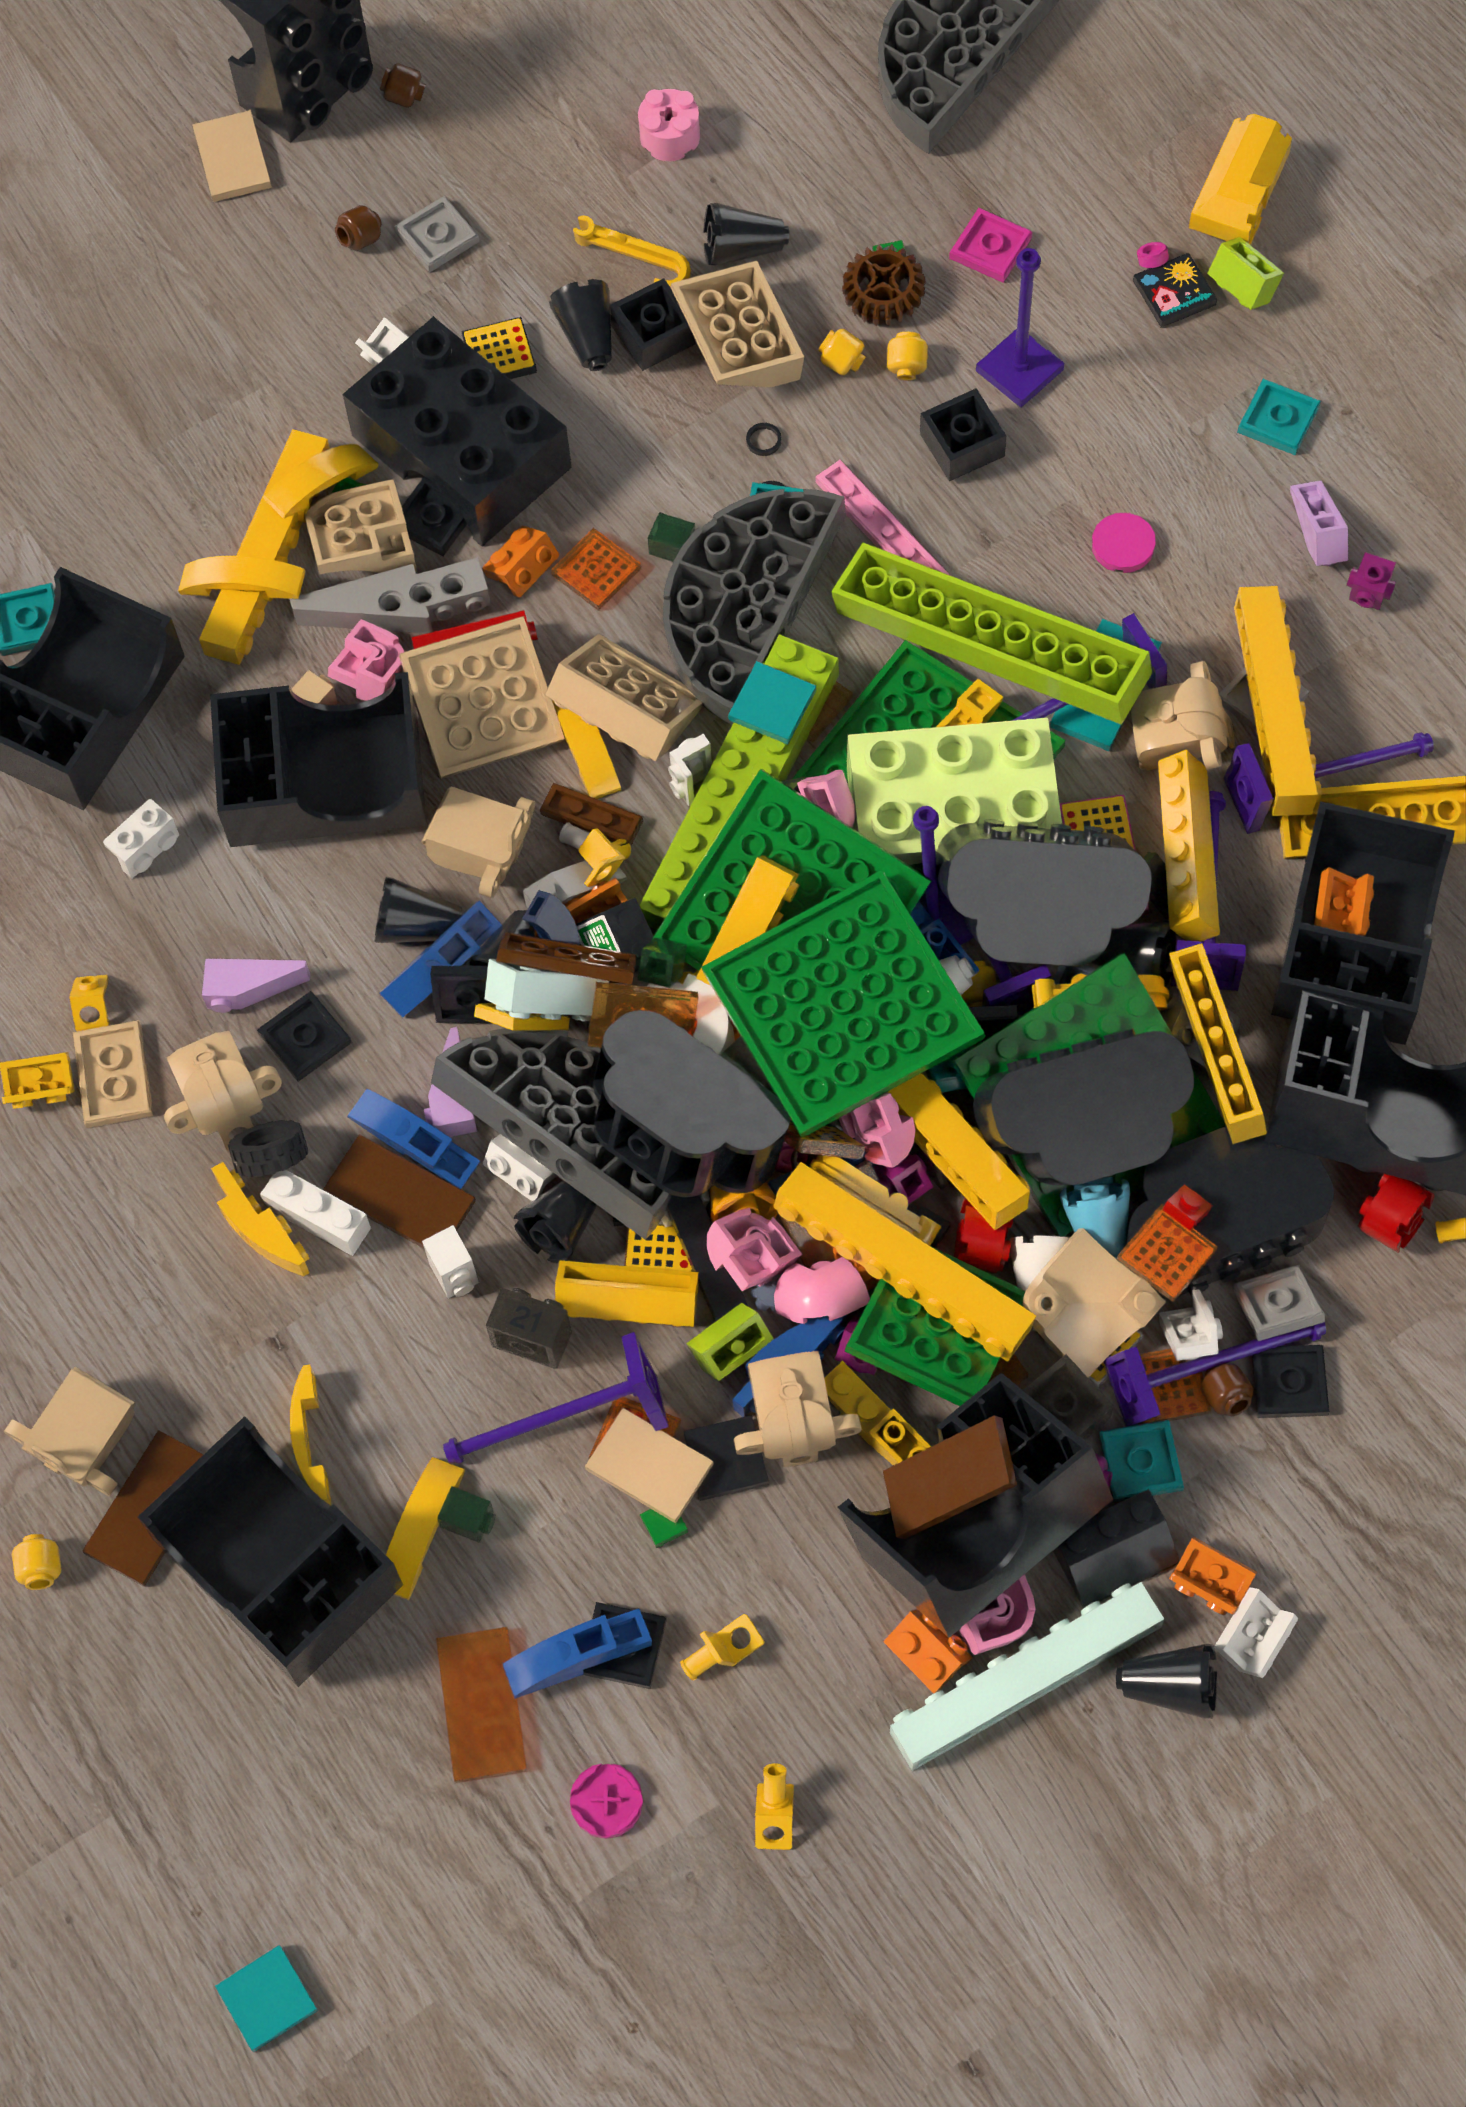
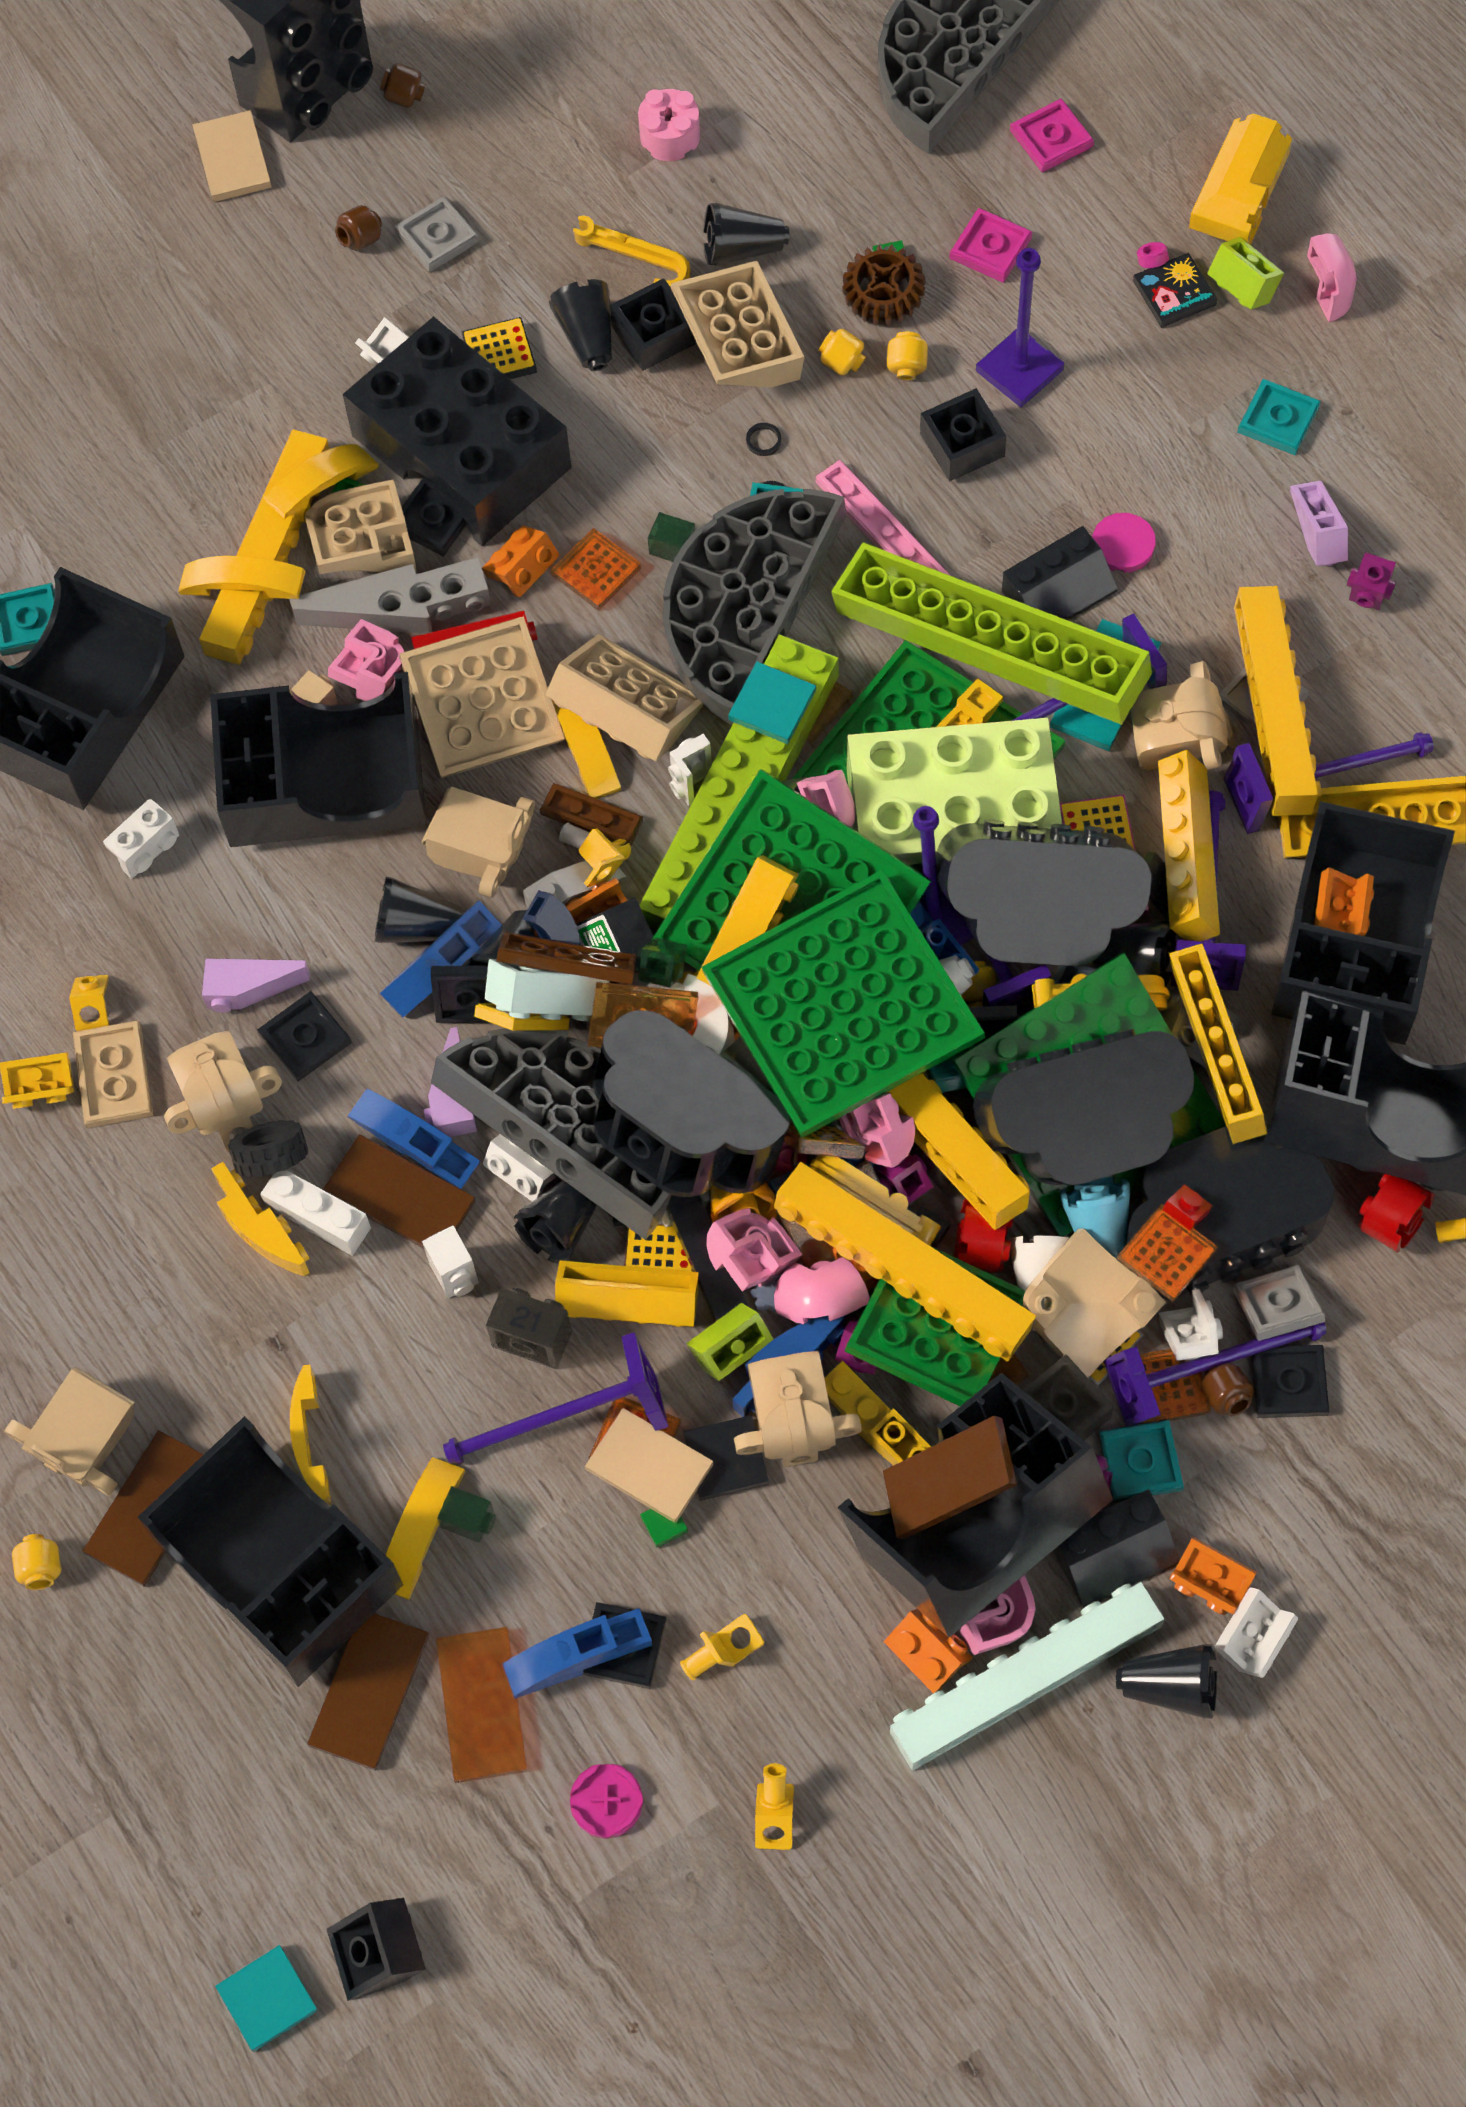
(368, 1691): none -> reddish brown tile
(375, 1948): none -> black slope
(1051, 135): none -> dark pink tile
(1062, 576): none -> black slope
(1335, 274): none -> bright pink brick

